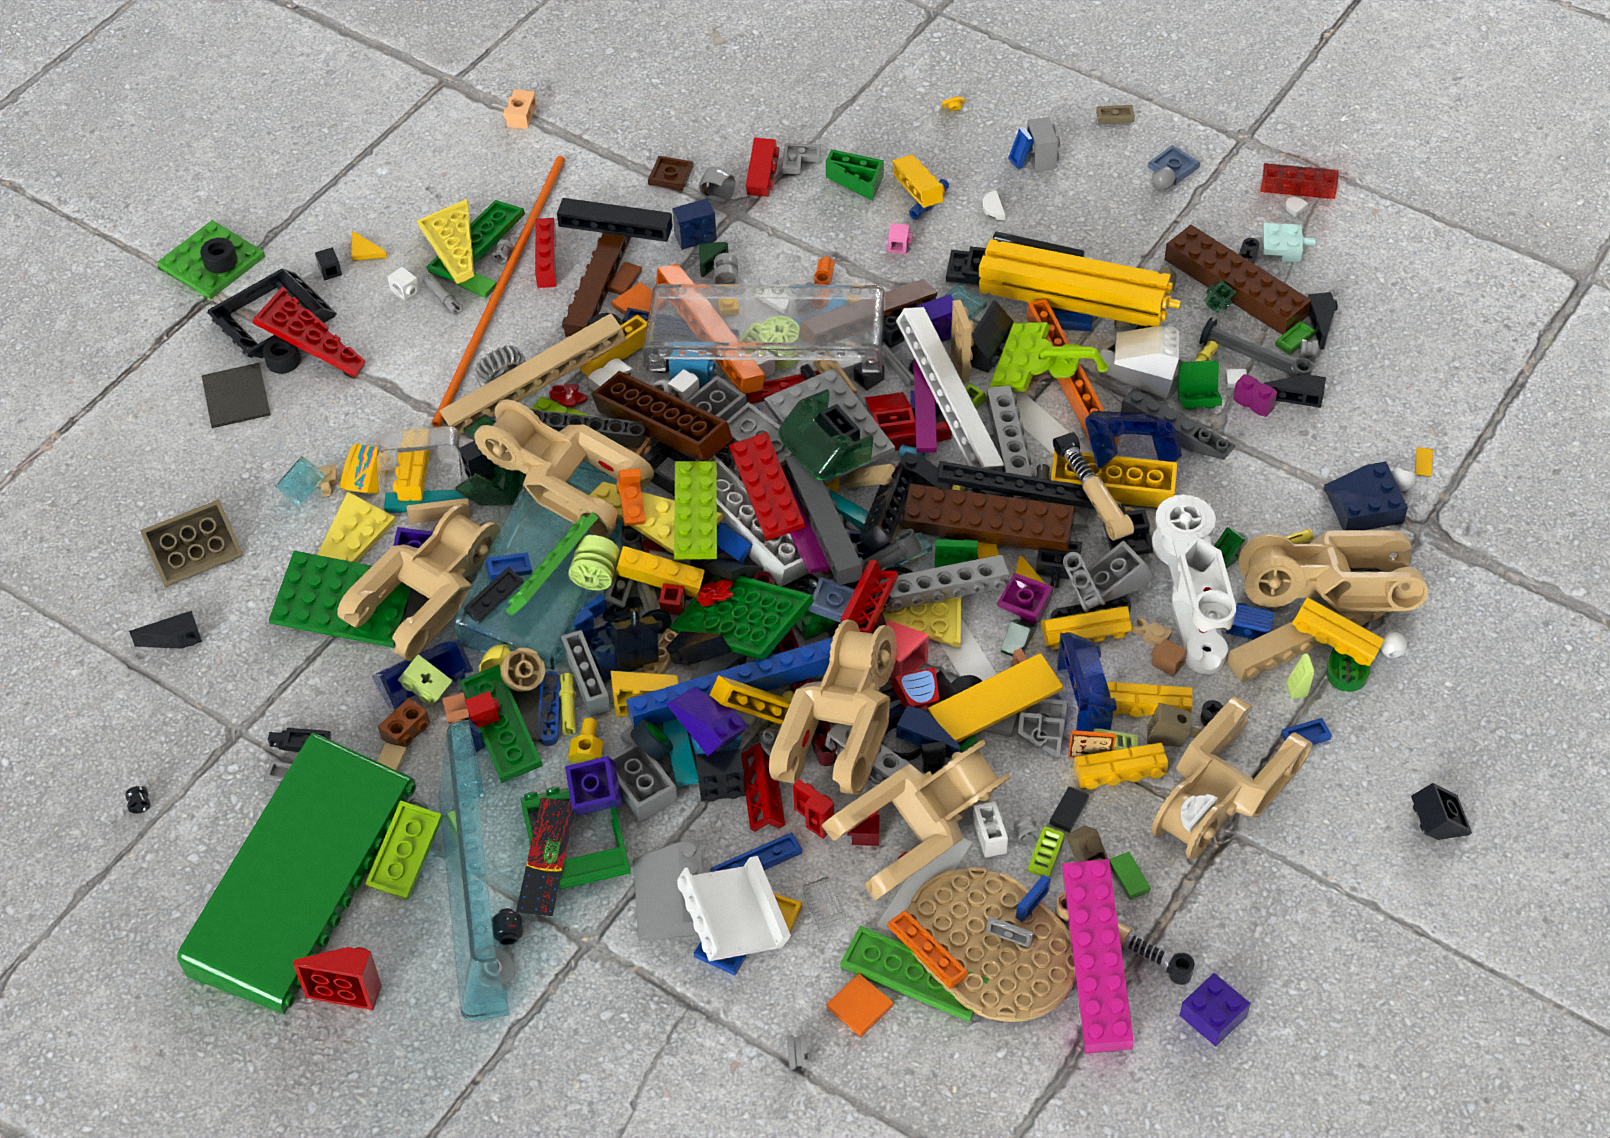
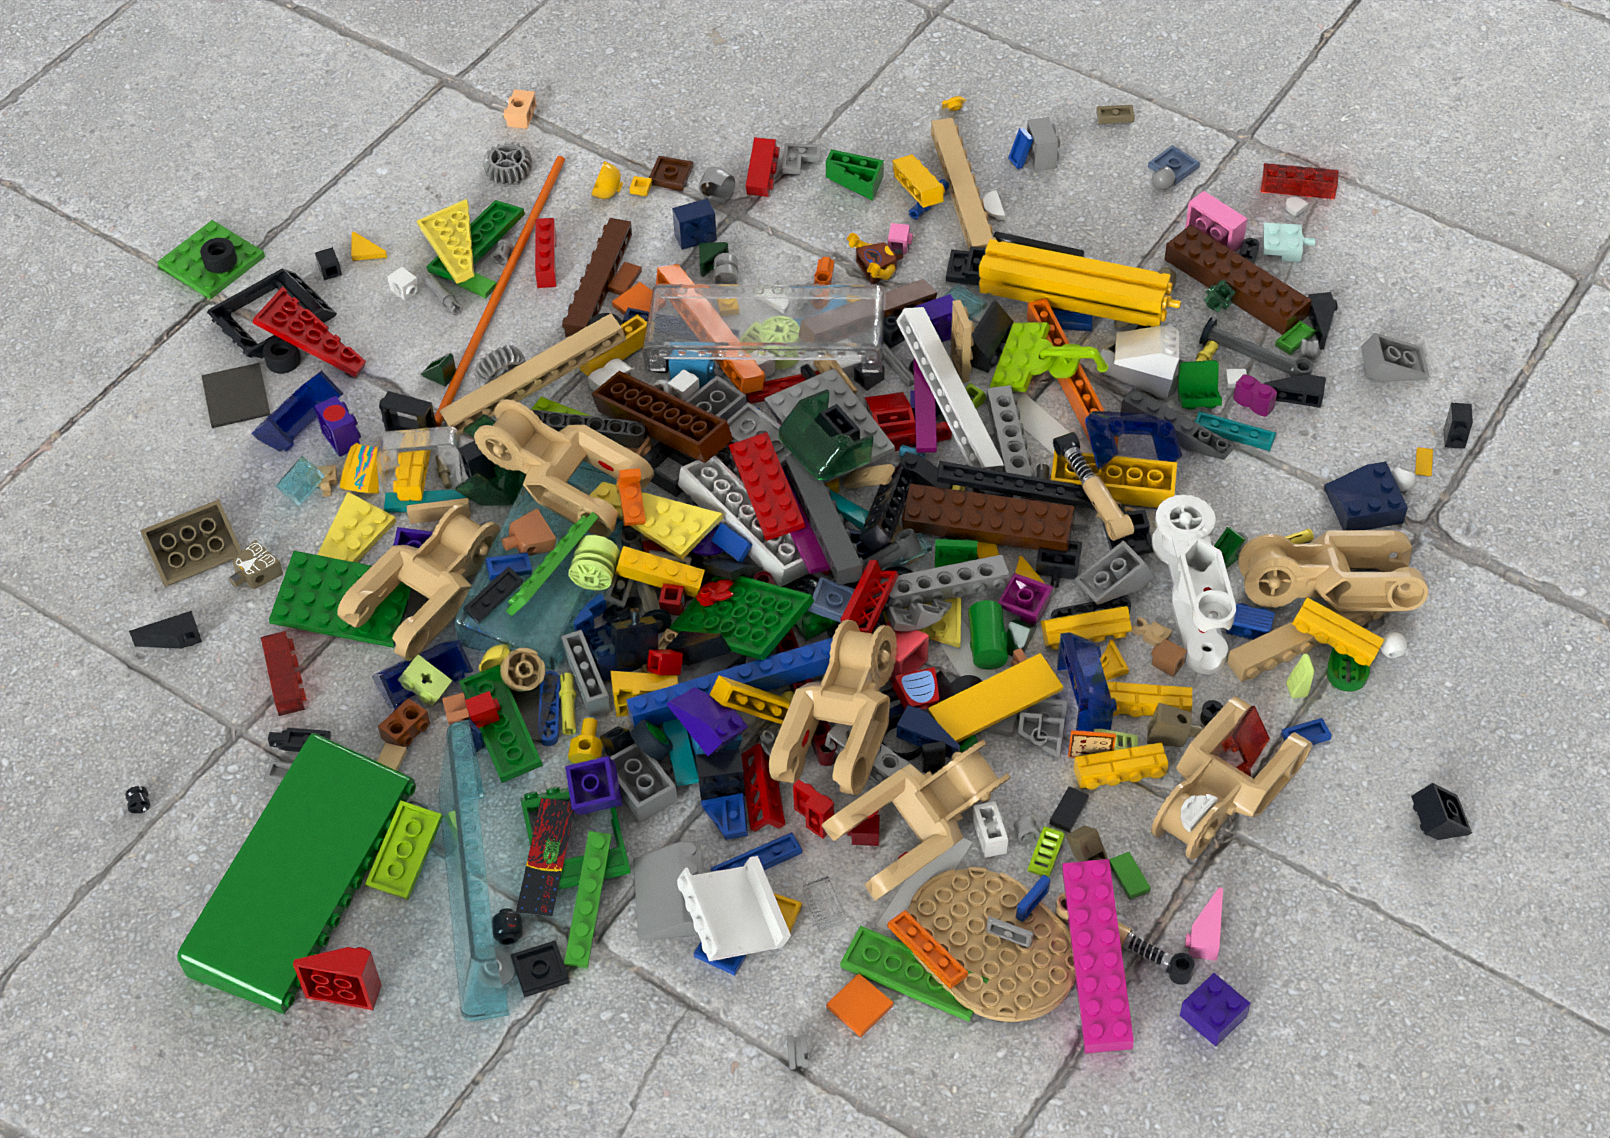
(255, 566): none -> dark tan torso
(282, 673): none -> clear red brick
(295, 412): none -> clear blue windscreen
(337, 425): none -> dark purple brick
(408, 405): none -> black window
(441, 370): none -> dark green slope
(443, 473): none -> dark tan bar
(507, 163): none -> light grey gear
(530, 535): none -> nougat torso
(540, 968): none -> black tile
(567, 395): red plate -> none
(588, 900): none -> bright green plate
(607, 182): none -> yellow cylinder
(614, 219): black brick -> none
(616, 740): none -> black brick
(640, 186): none -> yellow plate
(664, 662): none -> red brick
(695, 510): lime plate -> none
(728, 815): none -> blue wing
(875, 259): none -> torso
(917, 615): none -> light grey slope
(961, 183): none -> tan brick
(987, 635): none -> green piece
(1088, 593): light grey piece -> none
(1113, 662): none -> yellow tile
(1205, 931): none -> bright pink slope
(1217, 220): none -> bright pink brick
(1237, 431): none -> teal tile
(1249, 739): none -> clear red flag
(1393, 359): none -> light grey slope
(1458, 425): none -> black brick

